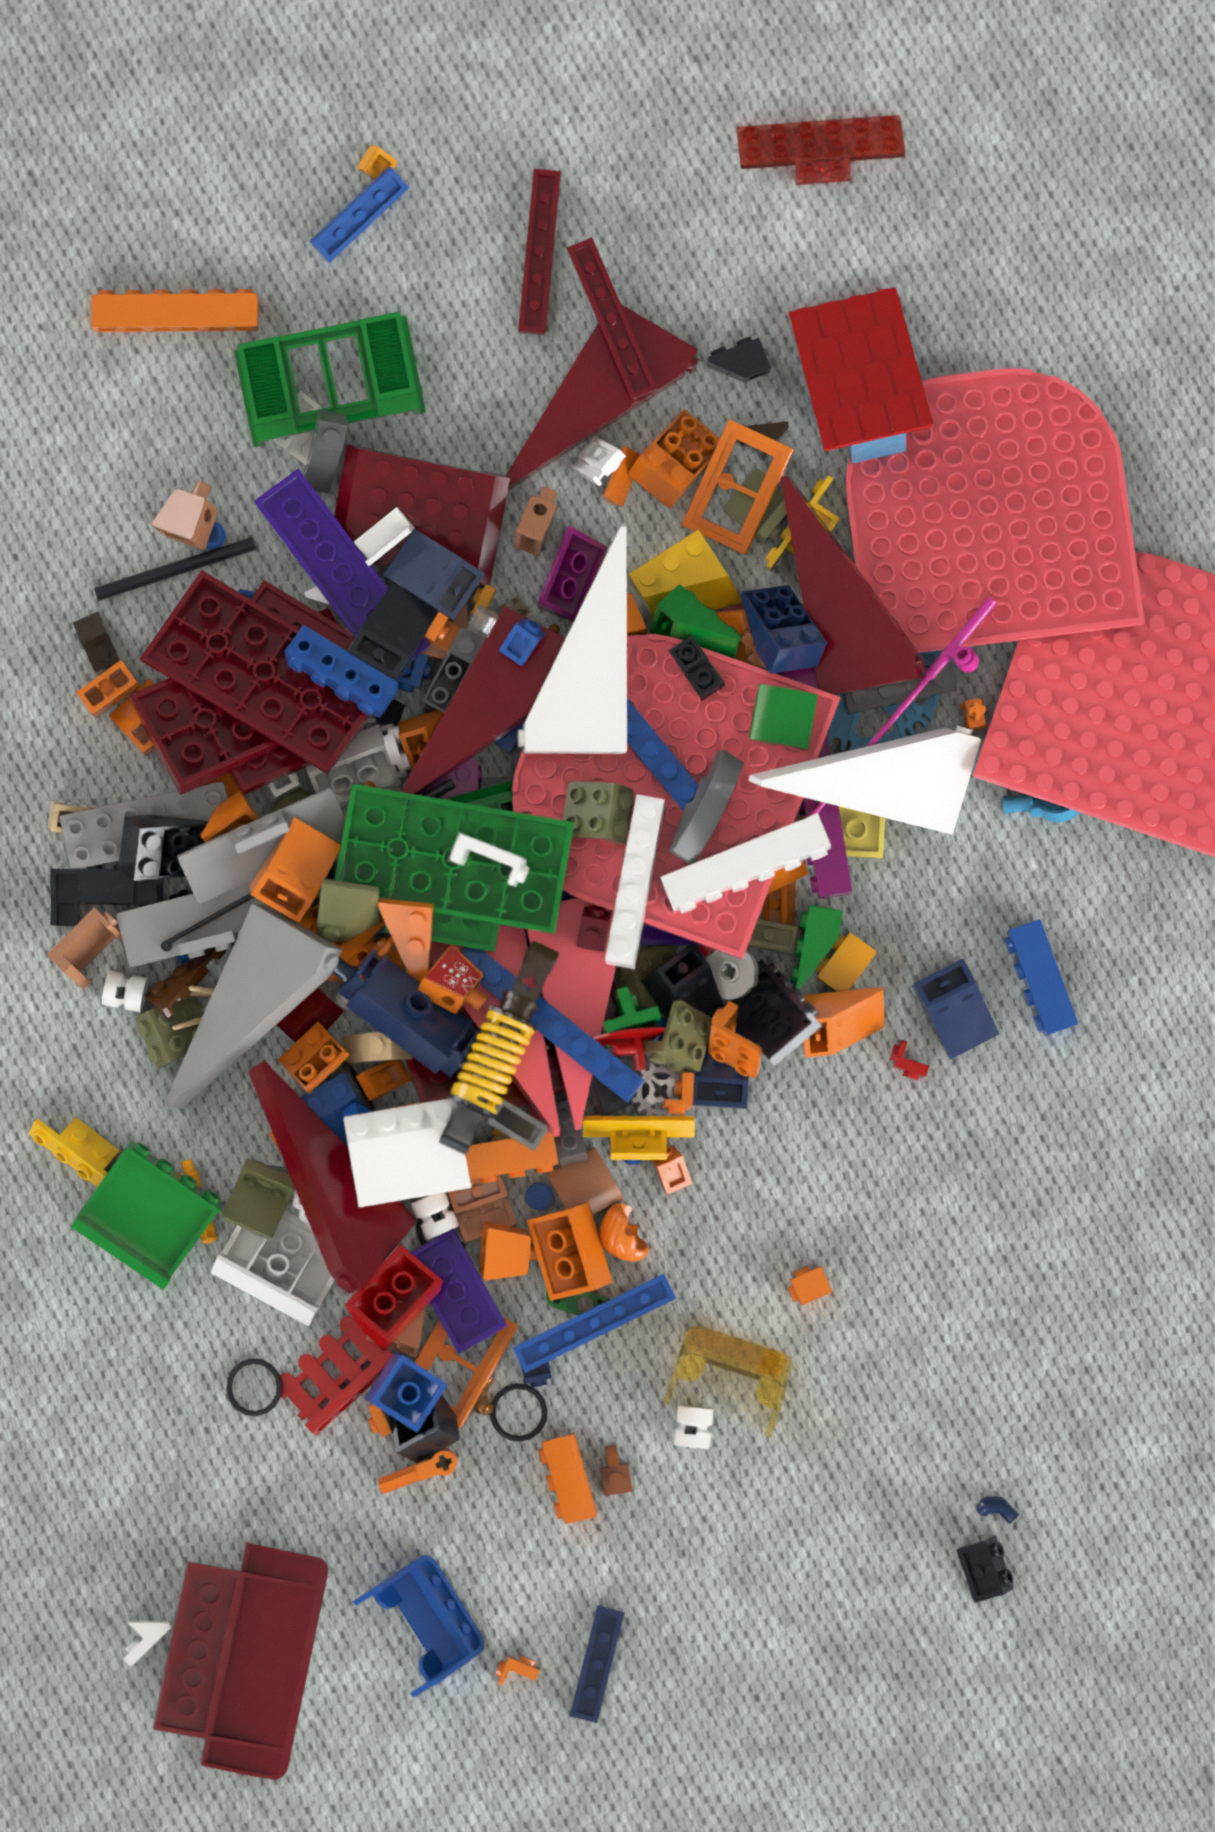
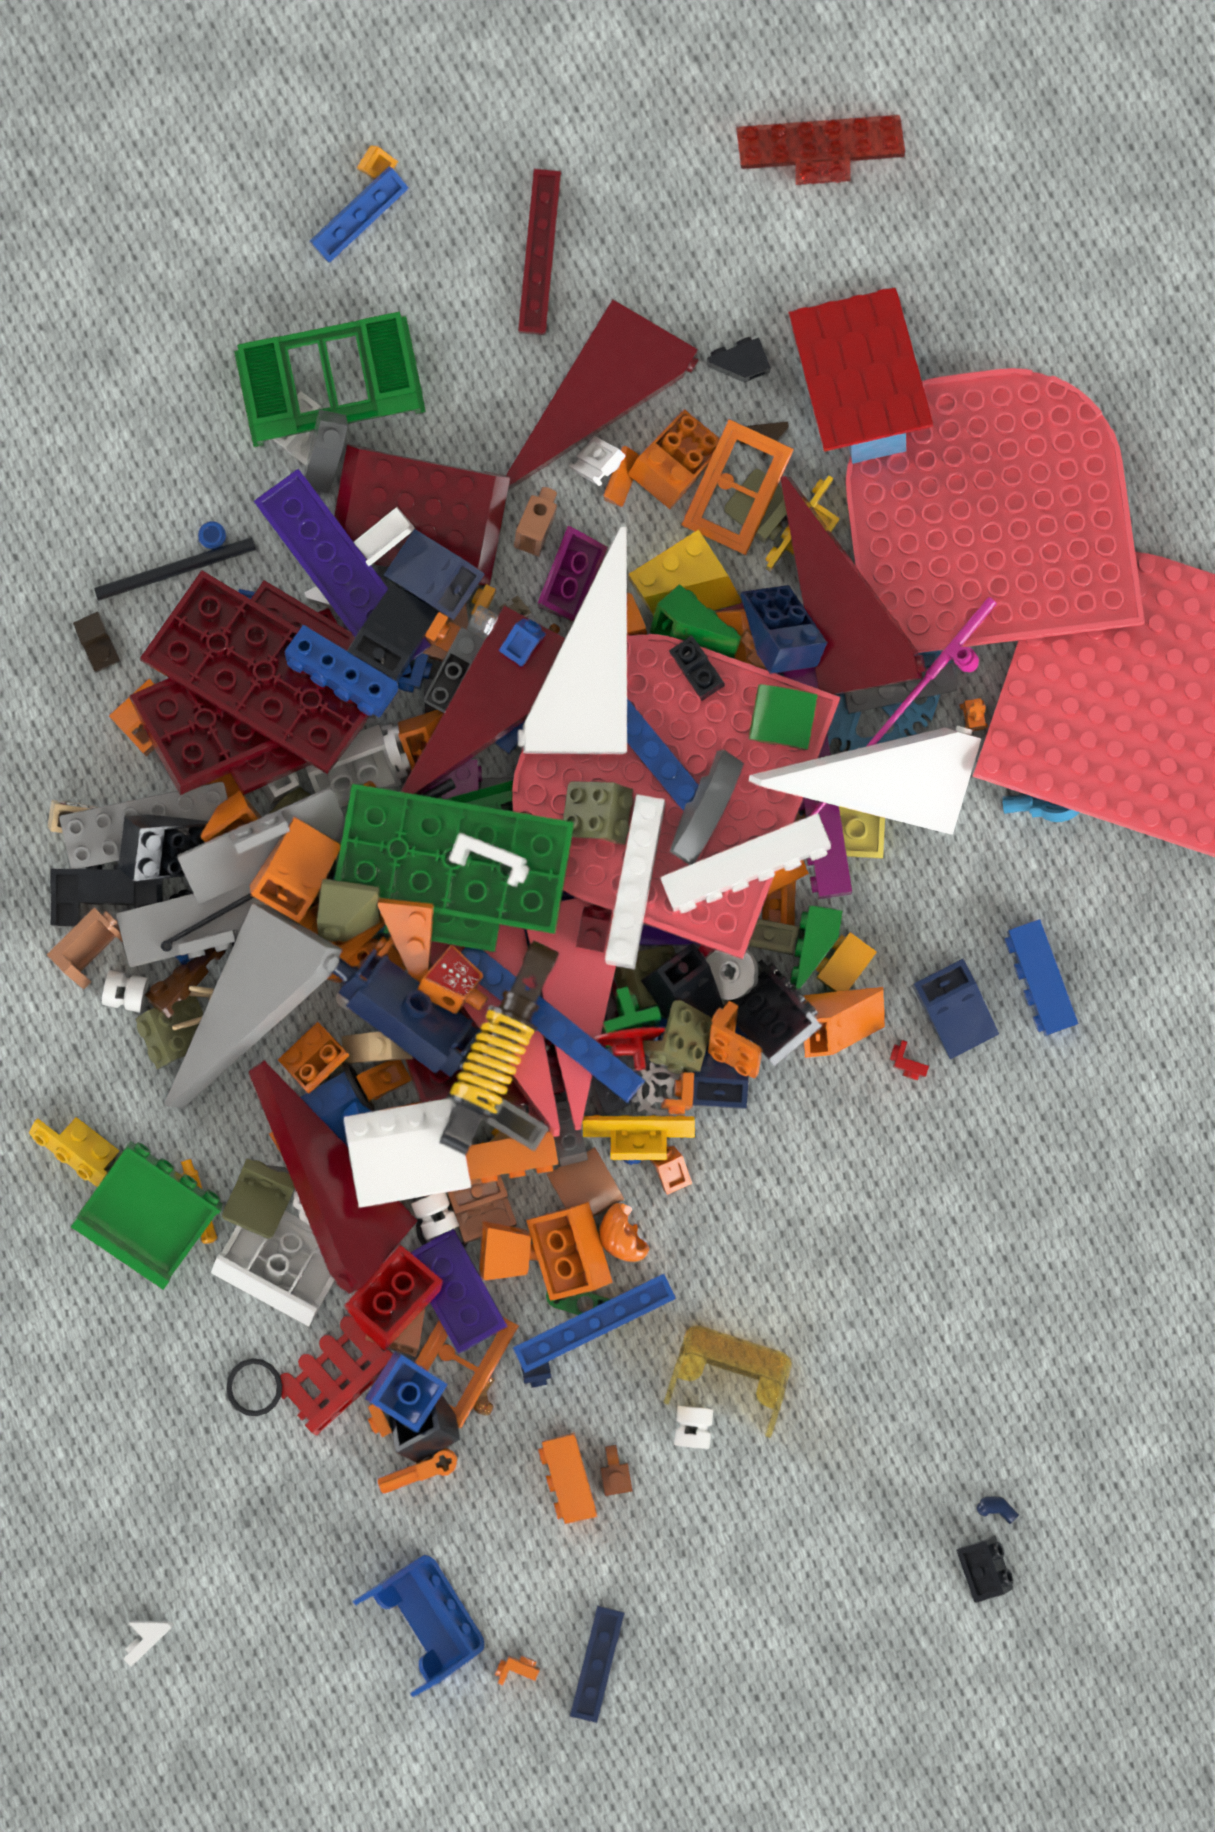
(108, 689): orange brick -> none
(175, 311): orange brick -> none
(187, 516): torso -> none
(243, 1658): dark red slope -> none
(313, 1009): dark red panel -> none
(392, 713): black tile -> none
(539, 1196): blue plate -> none
(543, 1416): black piece -> none
(611, 319): dark red plate -> none
(808, 1285): orange brick -> none

